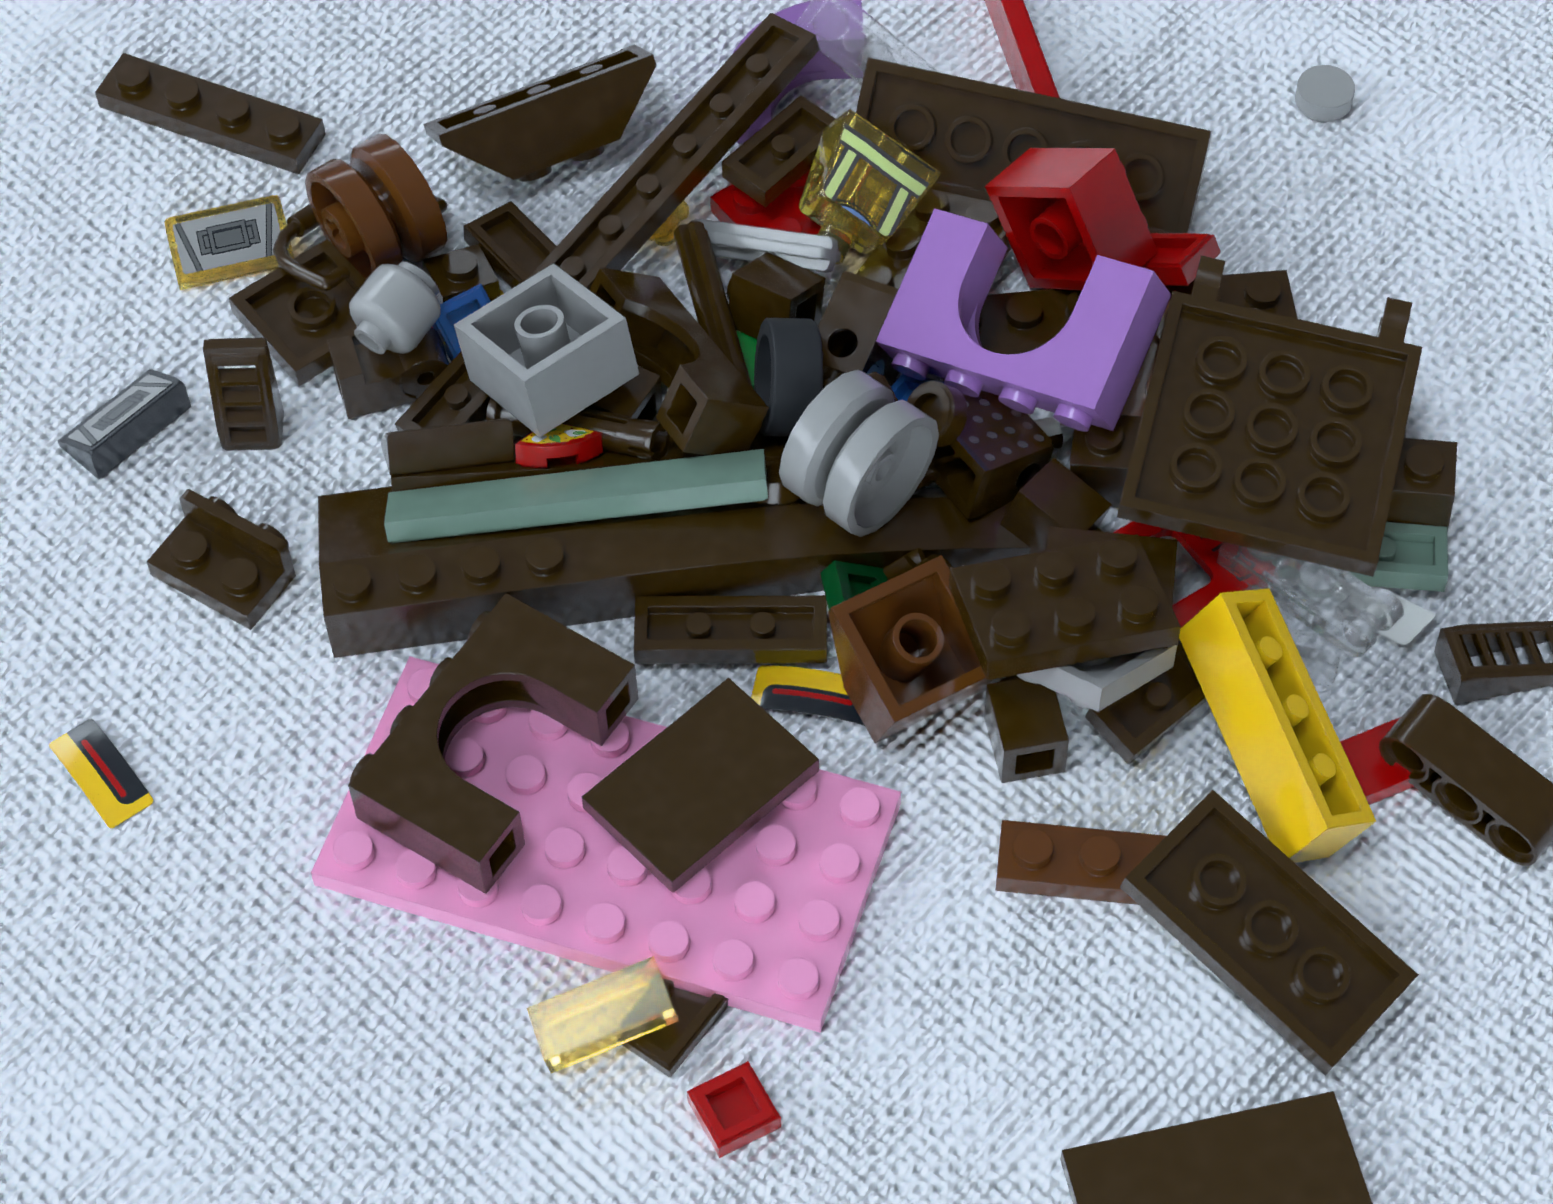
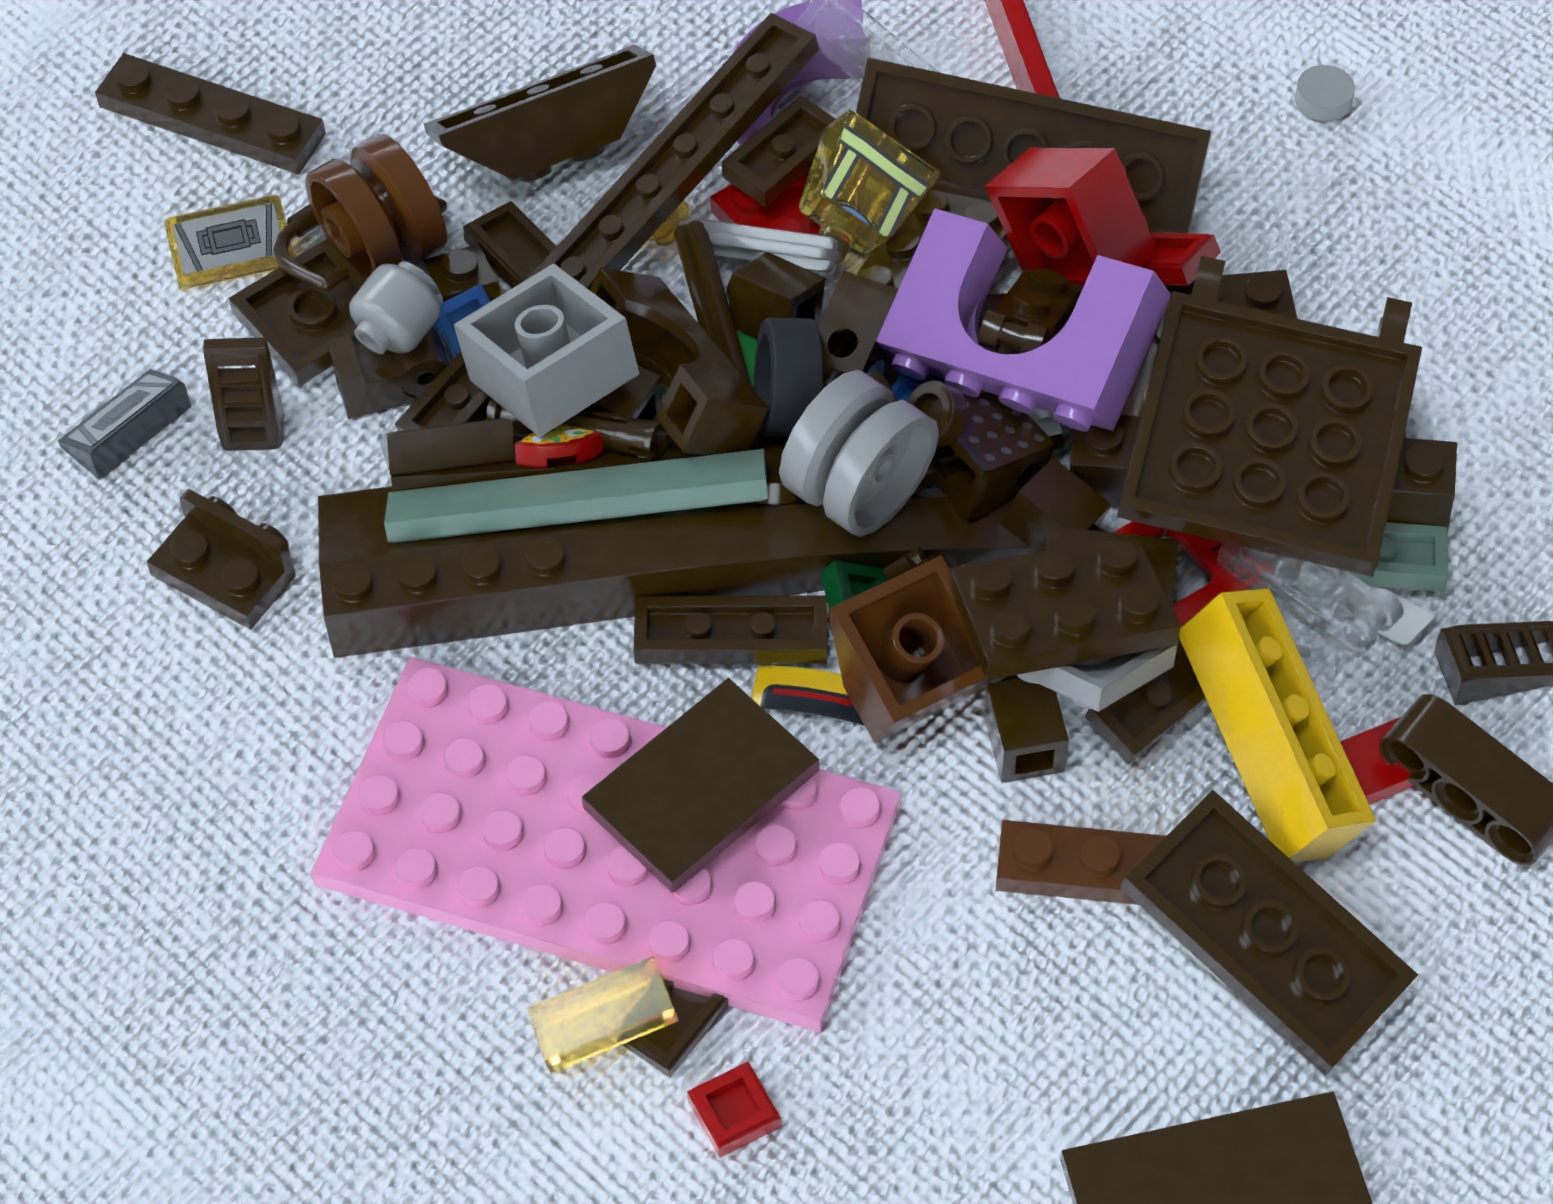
(101, 773): sticker -> none
(508, 661): dark brown arch -> none
(1030, 311): none -> dark brown plate

